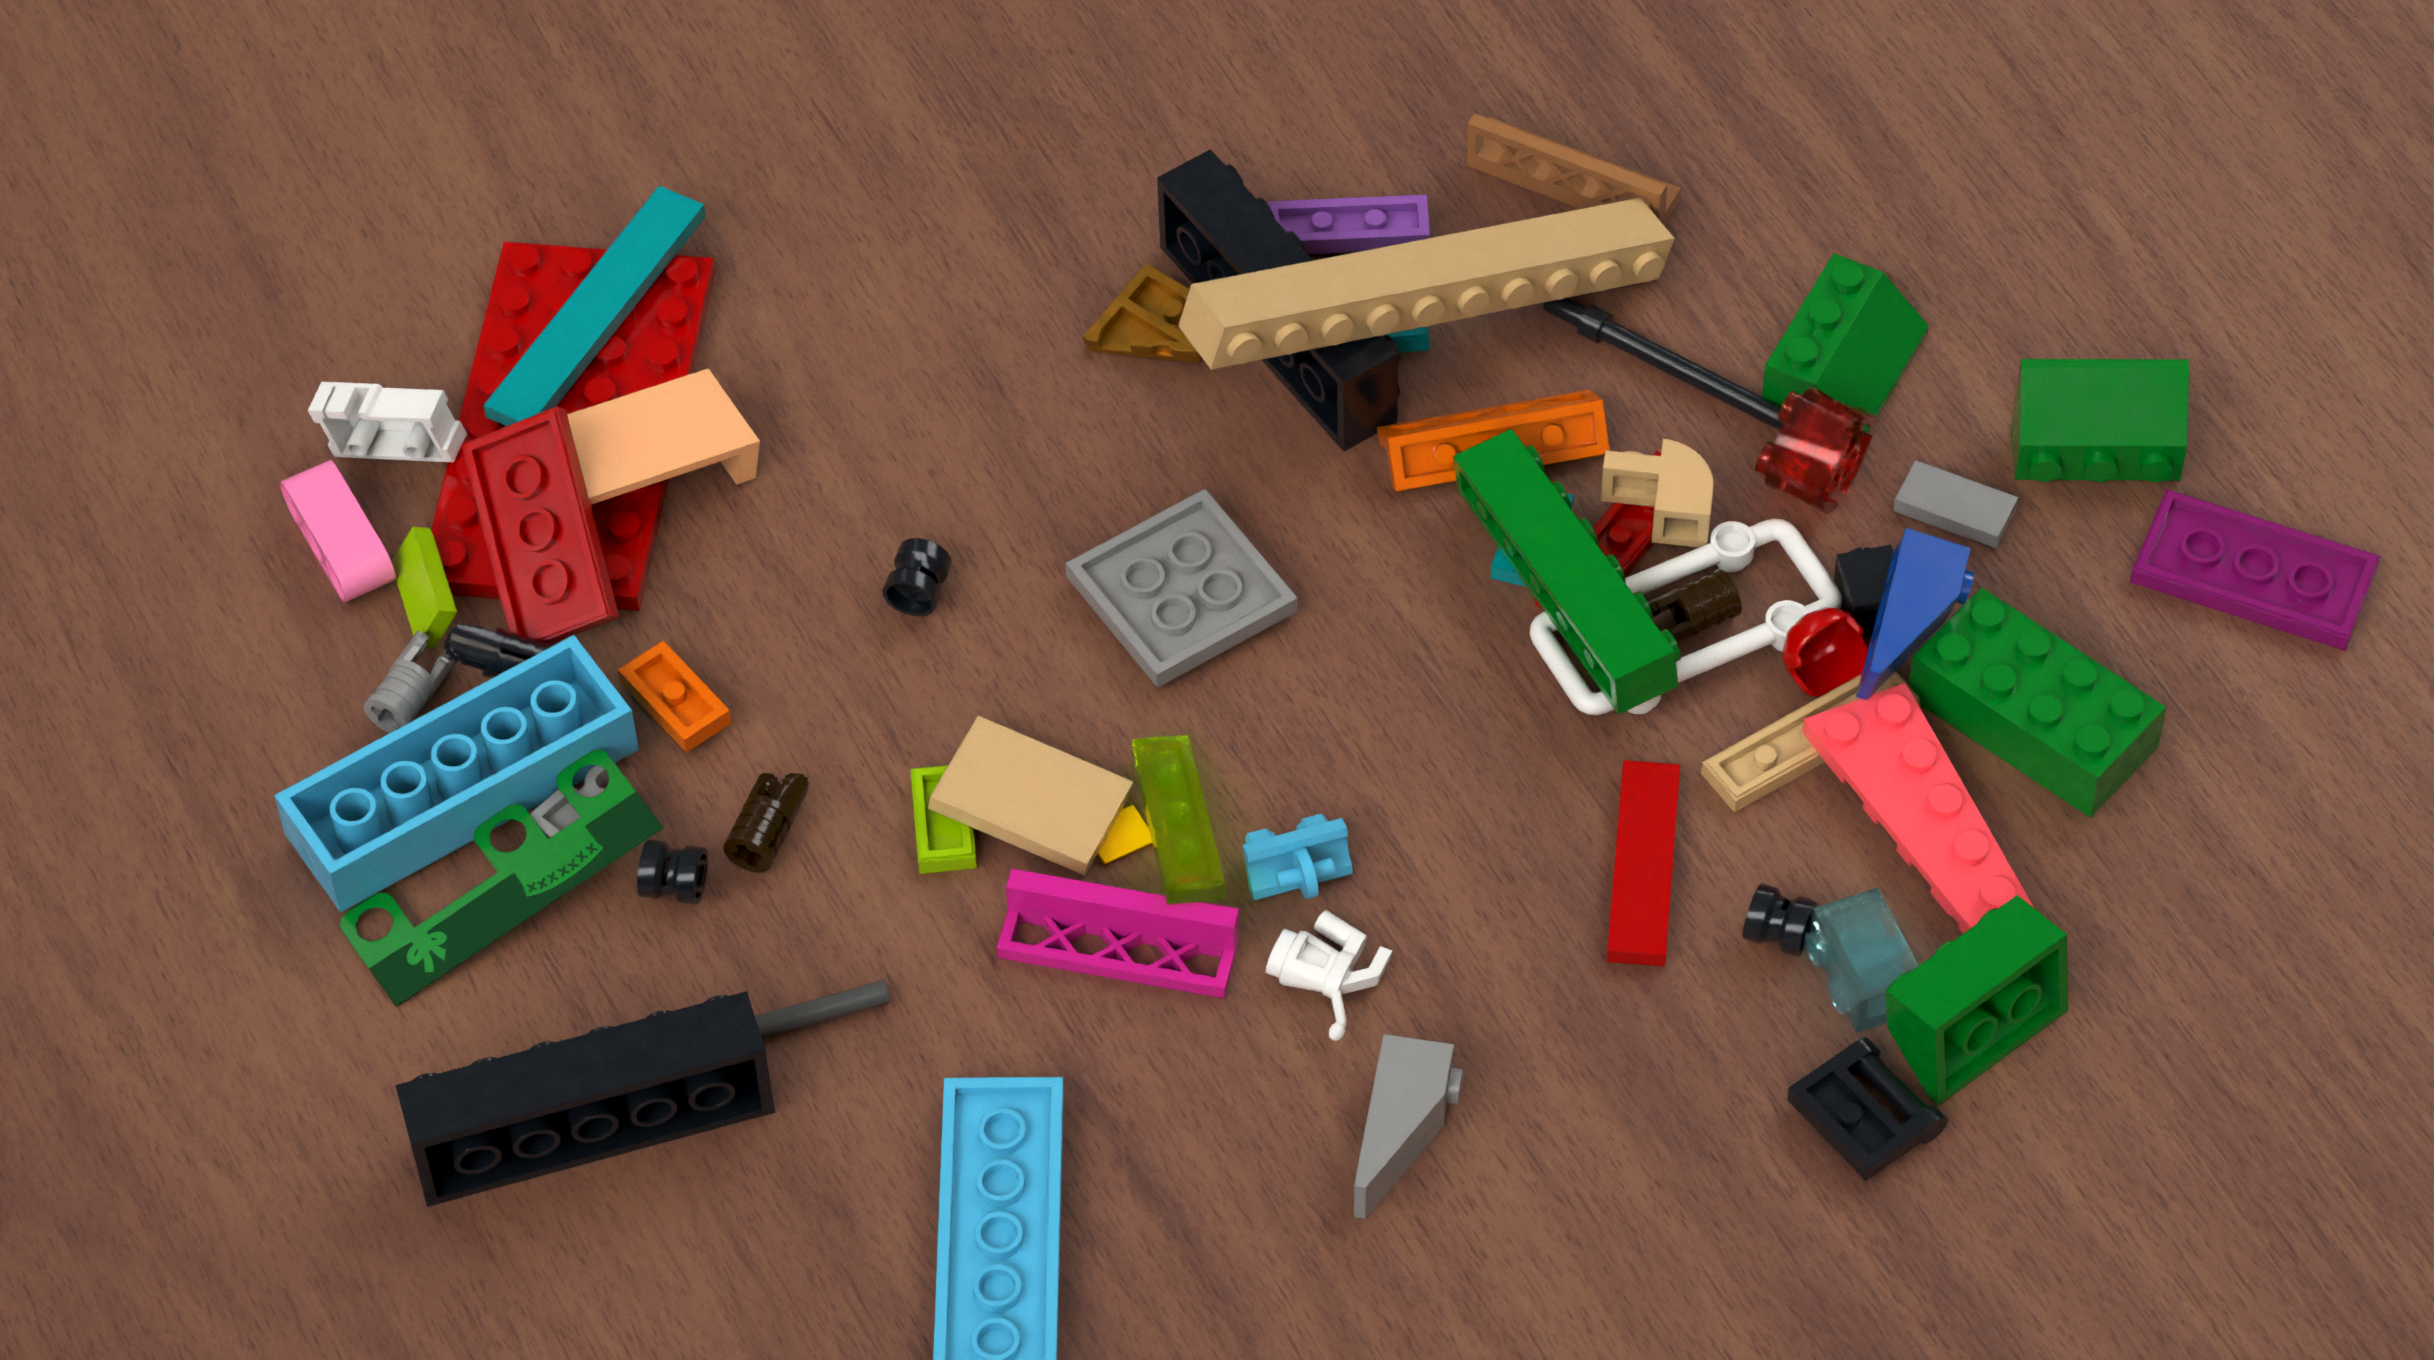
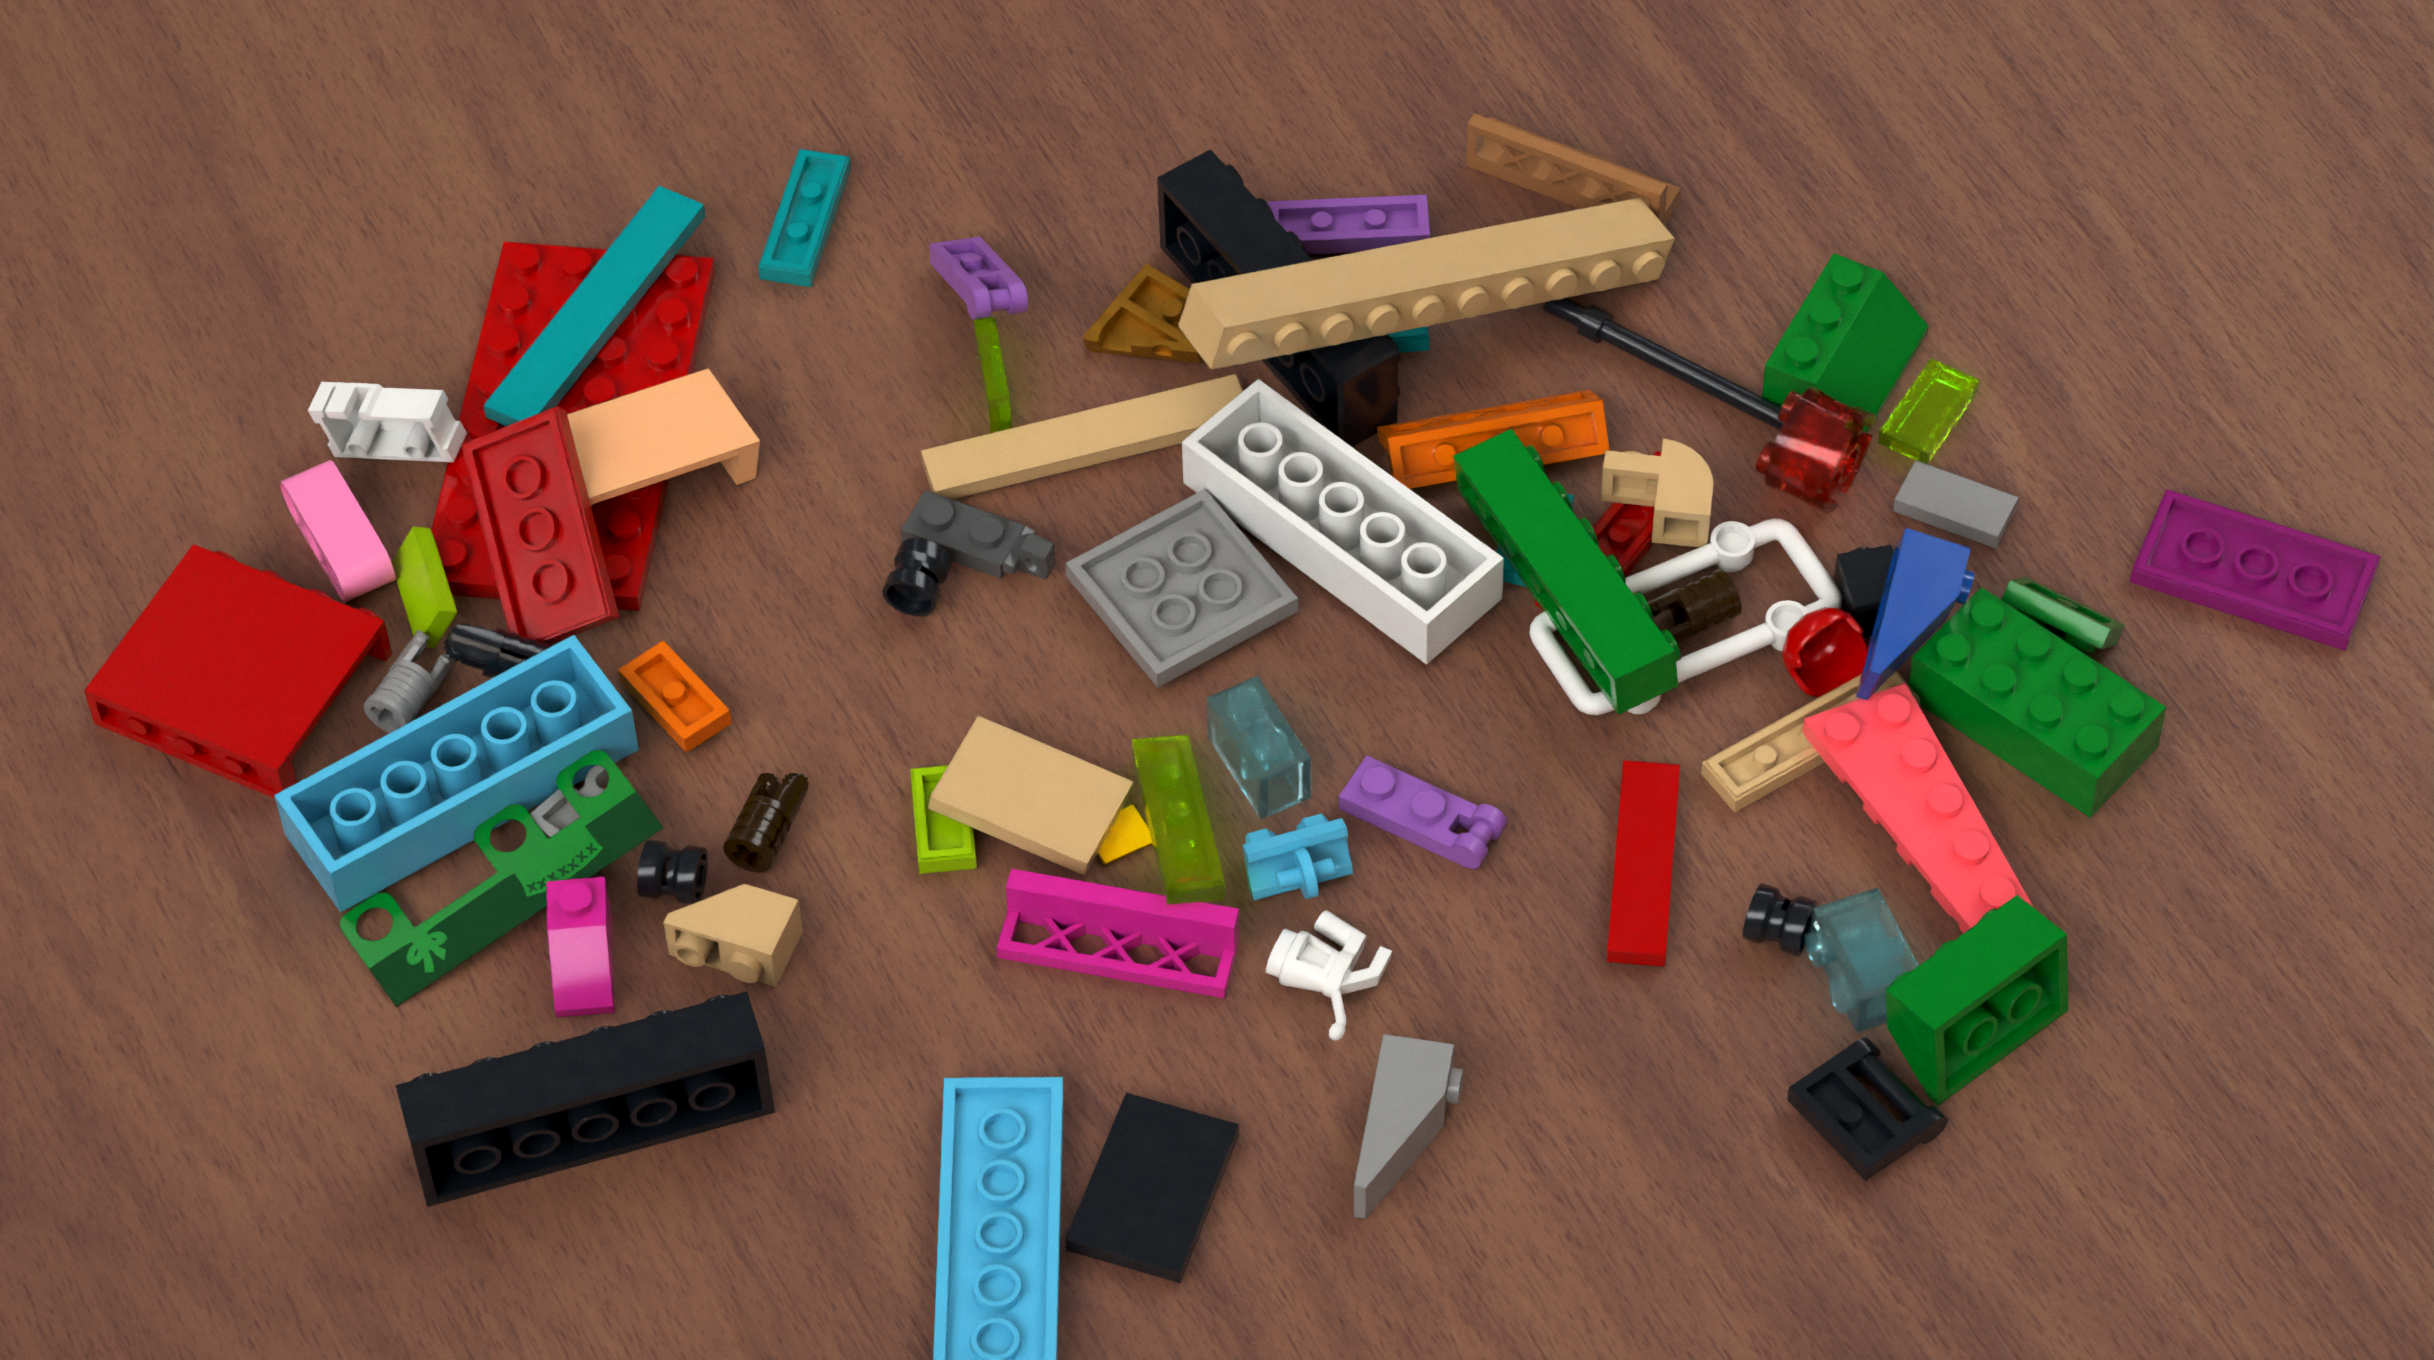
(232, 668): none -> red panel
(580, 946): none -> dark pink slope
(737, 932): none -> tan slope
(804, 218): none -> teal tile
(822, 1009): dark grey bar -> none
(979, 277): none -> medium lavender plate
(979, 537): none -> dark grey hinge
(992, 374): none -> clear neon green tile
(1075, 439): none -> tan tile
(1152, 1187): none -> black tile
(1259, 747): none -> clear light blue brick
(1343, 521): none -> white brick
(1421, 813): none -> medium lavender plate
(1928, 411): none -> clear neon green tile
(2083, 625): none -> green plate
(2100, 419): green slope -> none

